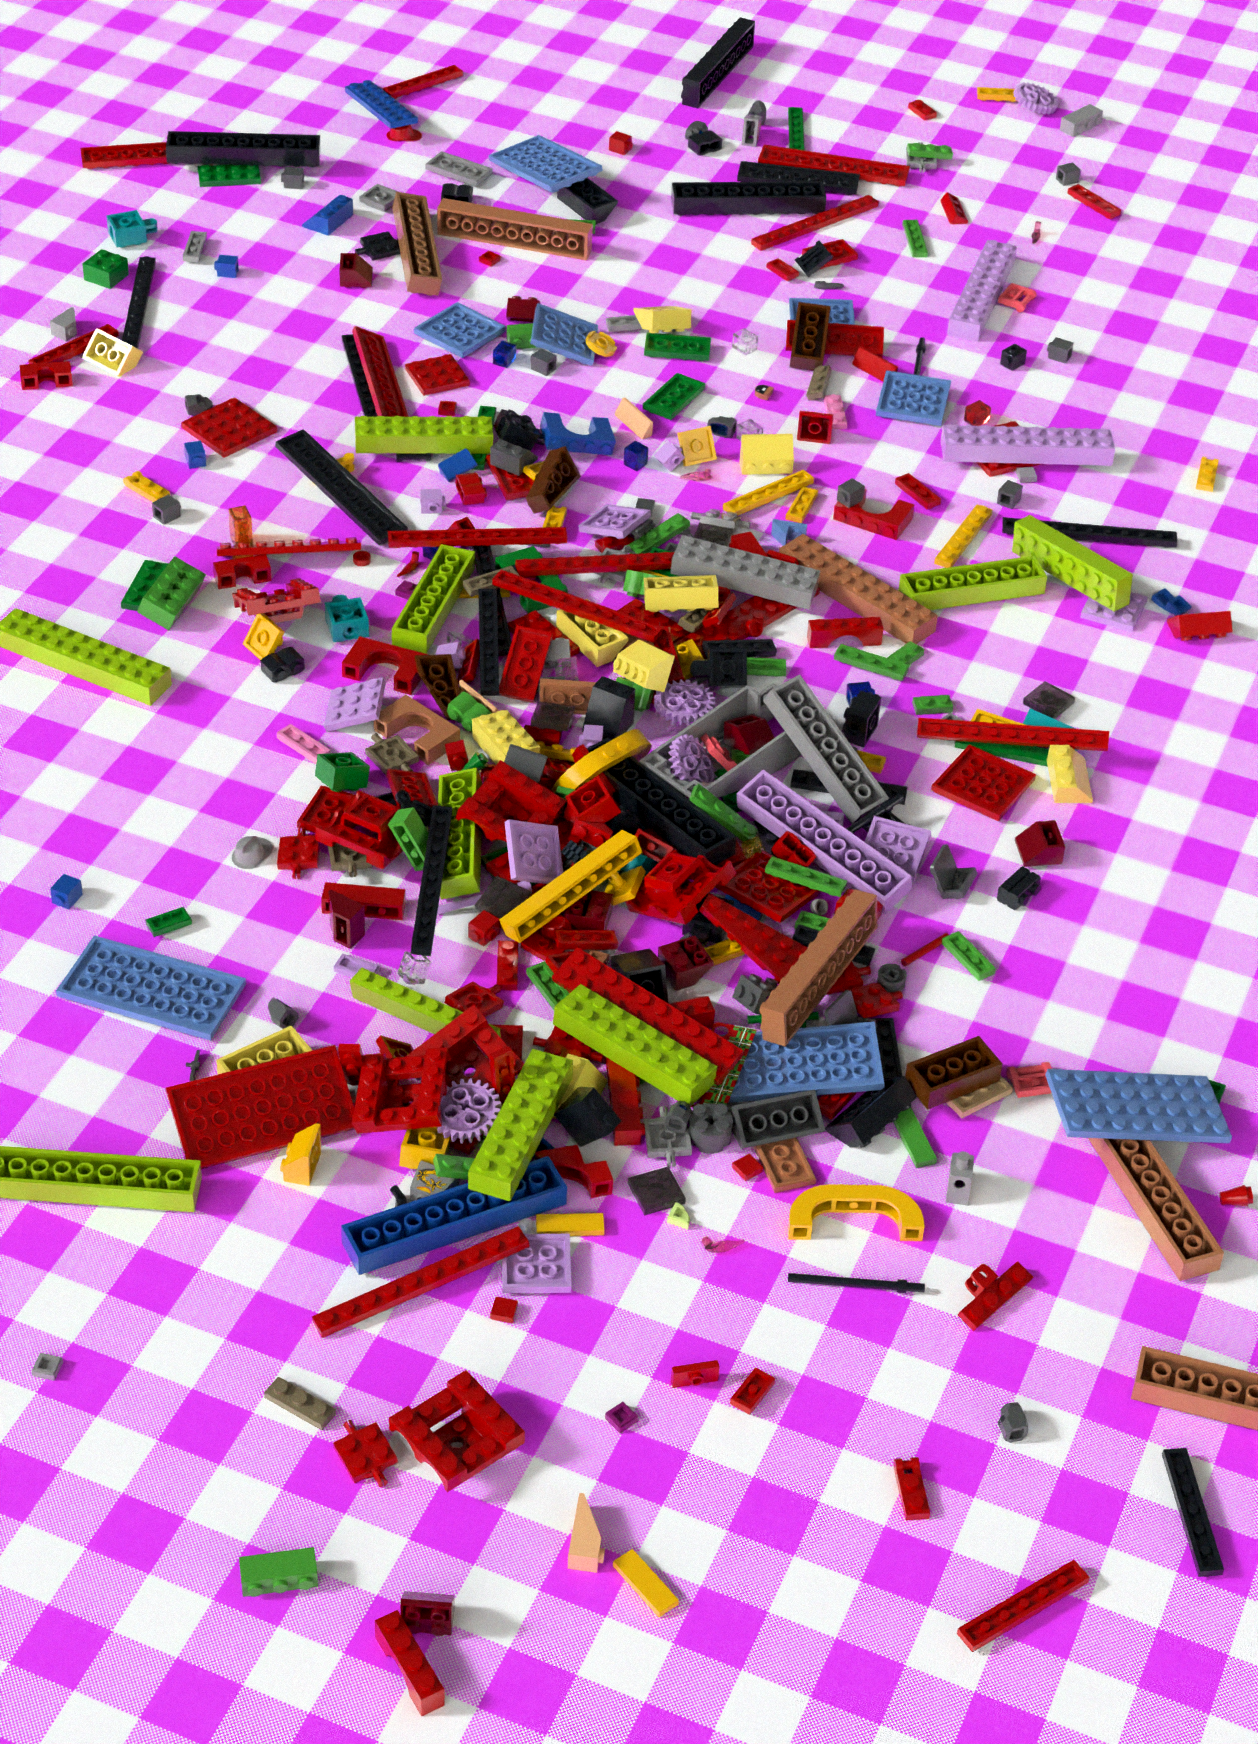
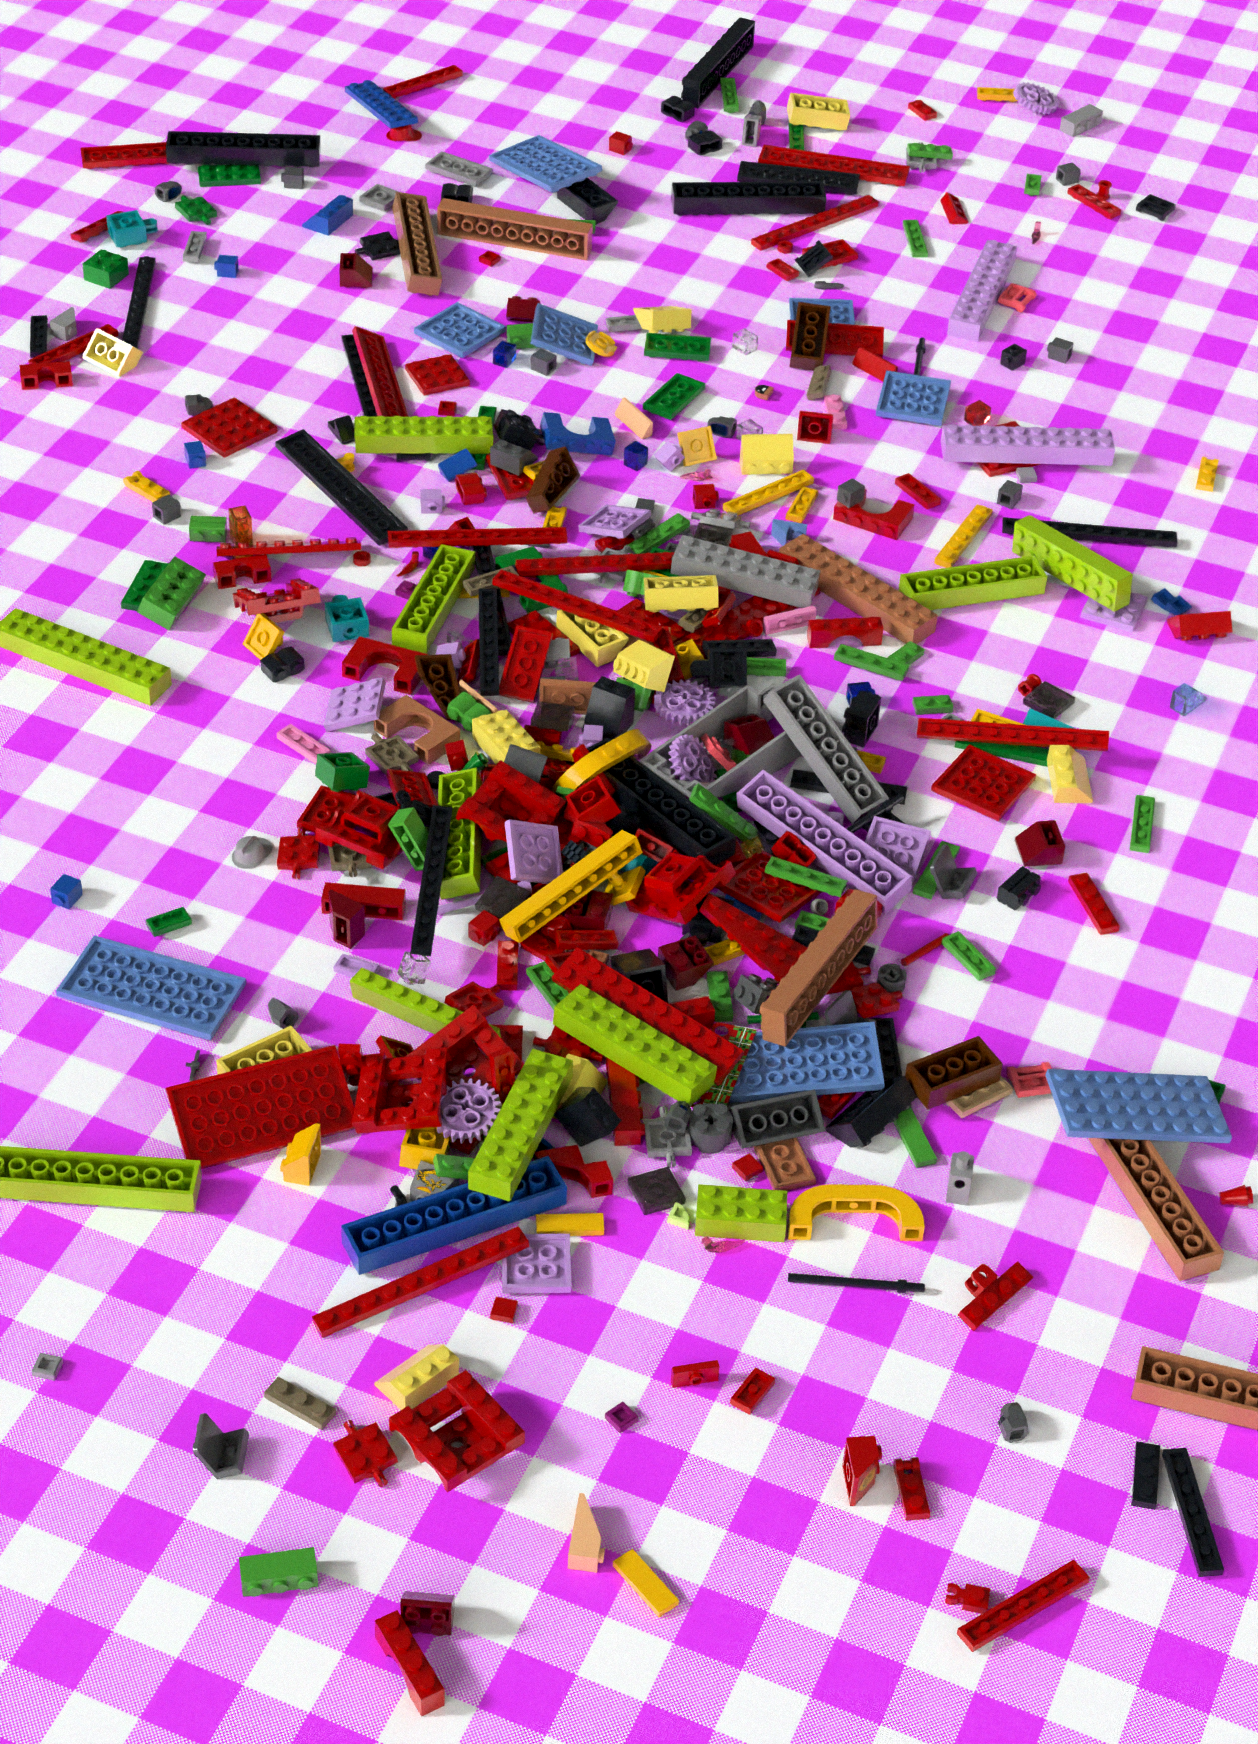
(38, 335): none -> black plate
(91, 230): none -> red plate
(168, 191): none -> dark grey rock
(196, 209): none -> green plate
(208, 528): none -> bright green brick
(219, 1451): none -> dark grey bracket
(342, 429): none -> black slope
(419, 1376): none -> light yellow slope
(433, 778): none -> black tile
(677, 108): none -> black brick
(704, 496): none -> red brick
(720, 995): none -> bright green plate
(729, 95): none -> bright green plate
(741, 1213): none -> lime brick
(785, 247): none -> red tile
(788, 620): none -> bright pink plate
(818, 111): none -> light yellow brick
(860, 1466): none -> red slope
(926, 884): none -> bright green tile
(973, 1597): none -> red plate
(1029, 685): none -> red bush
(1032, 184): none -> bright green plate
(1093, 903): none -> red plate
(1104, 187): none -> red bush
(1142, 824): none -> bright green tile
(1145, 1475): none -> black plate
(1156, 207): none -> black plate
(1186, 699): none -> clear light blue slope

